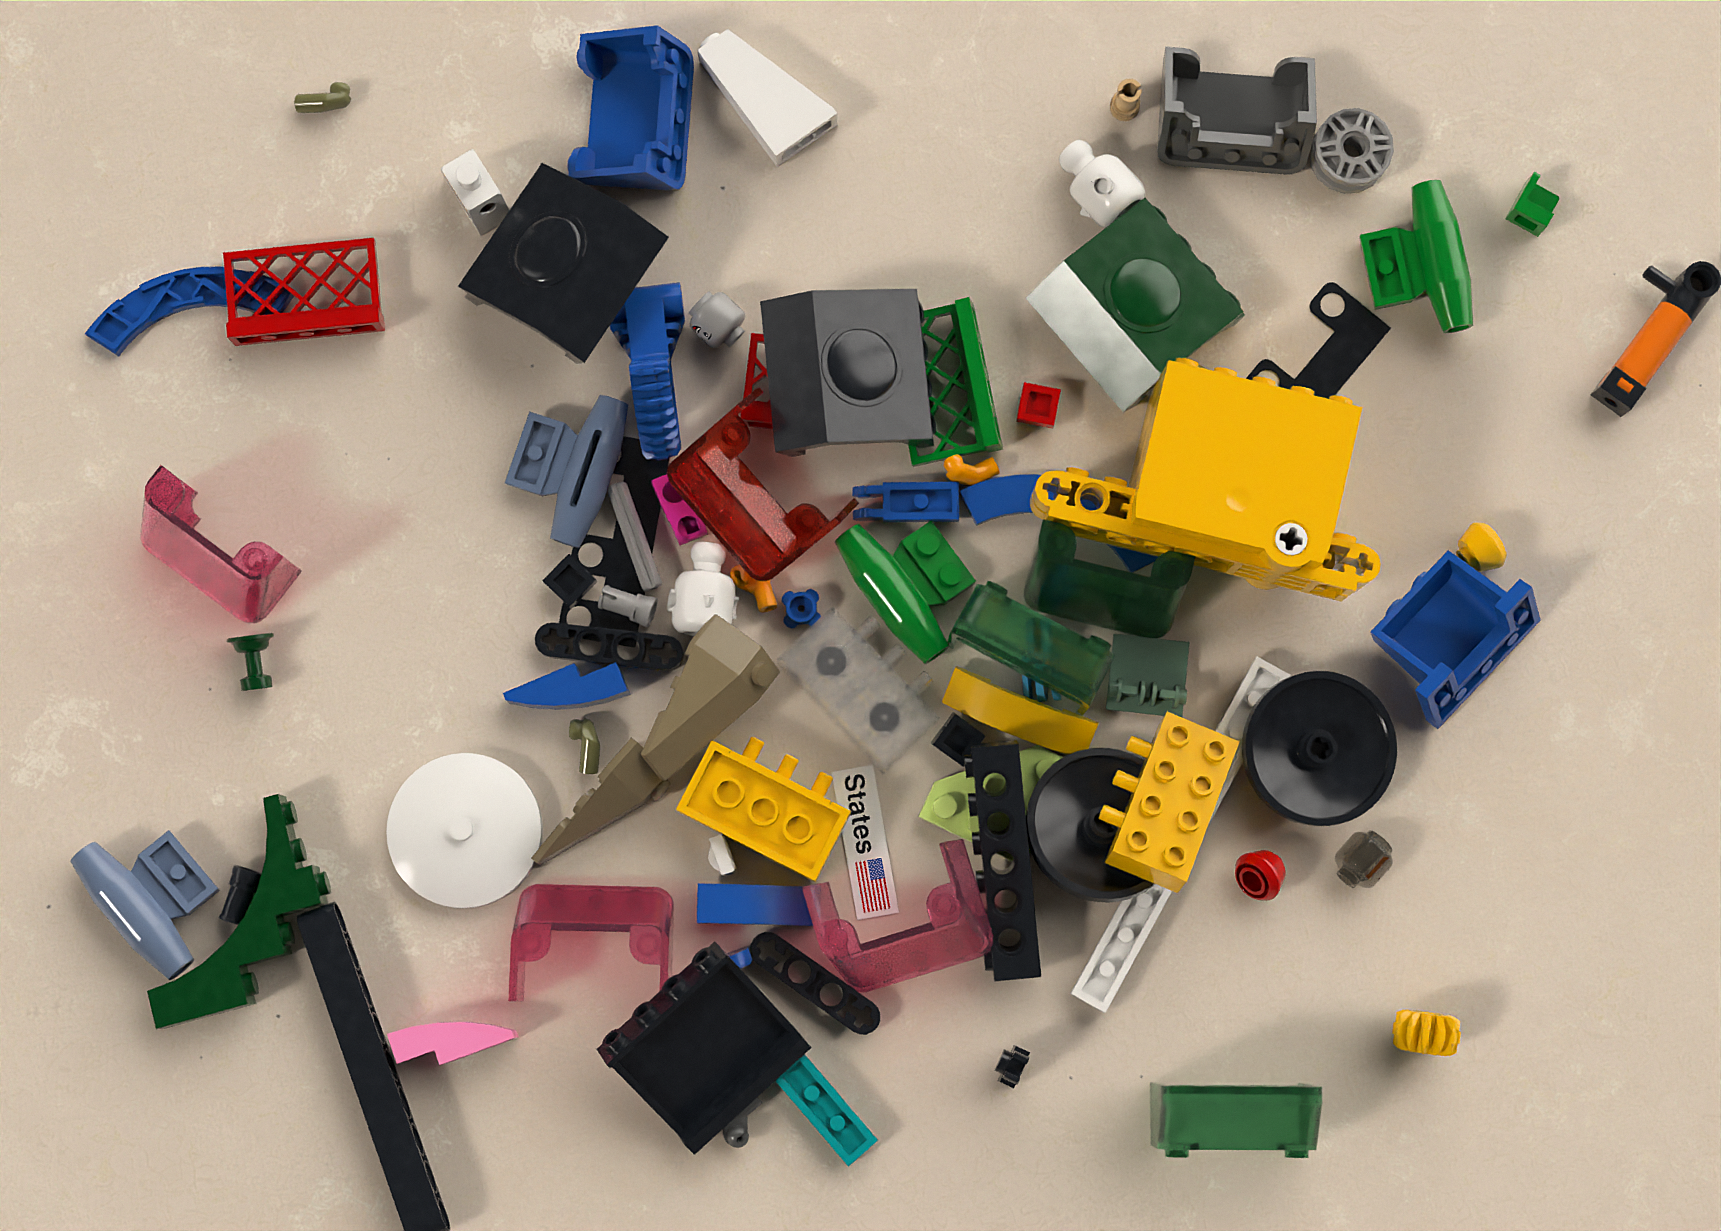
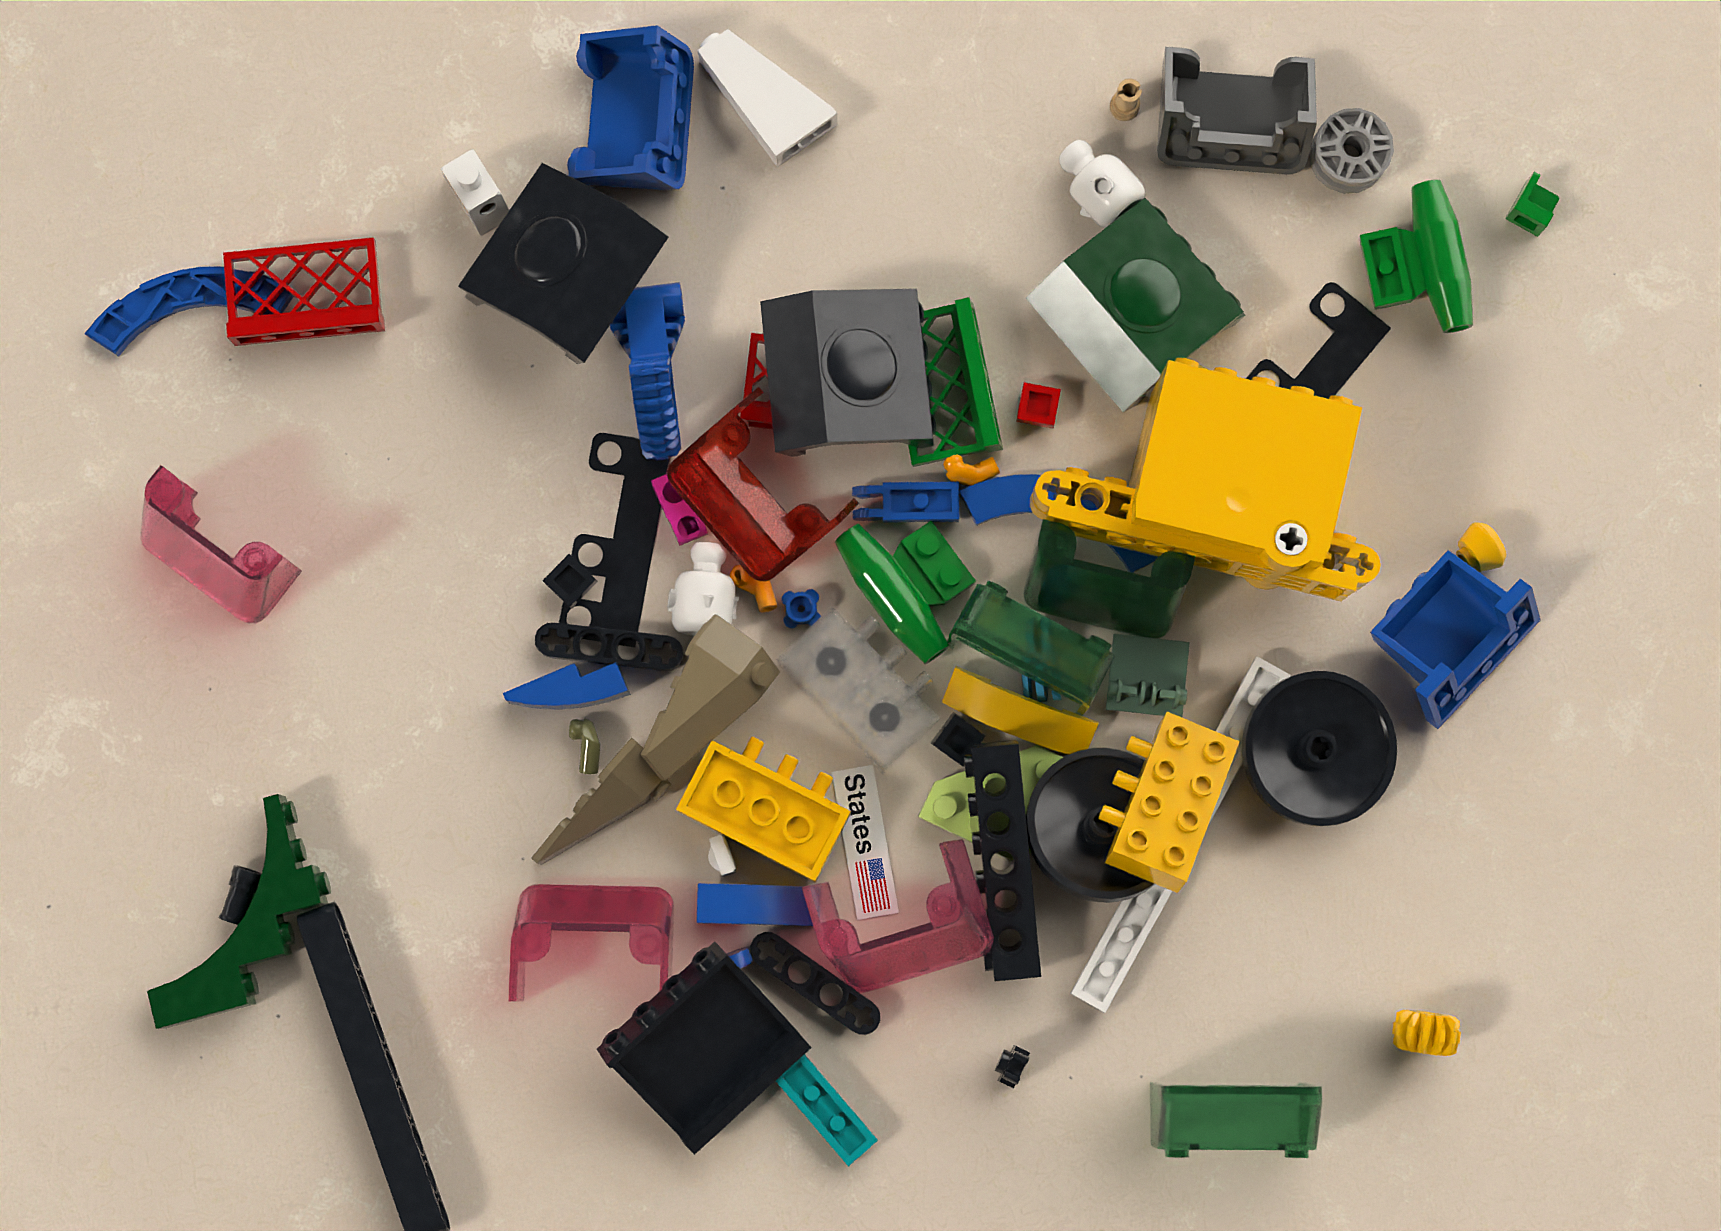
(143, 901): sand blue plate -> none
(251, 647): dark green piece -> none
(323, 102): olive arm -> none
(447, 1039): bright pink slope -> none
(464, 830): white dish -> none
(573, 466): sand blue plate -> none
(634, 536): light grey axle -> none
(637, 608): light grey pin -> none
(717, 320): light grey head -> none
(737, 1130): dark grey arm -> none
(1260, 874): red cone -> none
(1363, 859): clear smoke head -> none
(1658, 336): piece -> none

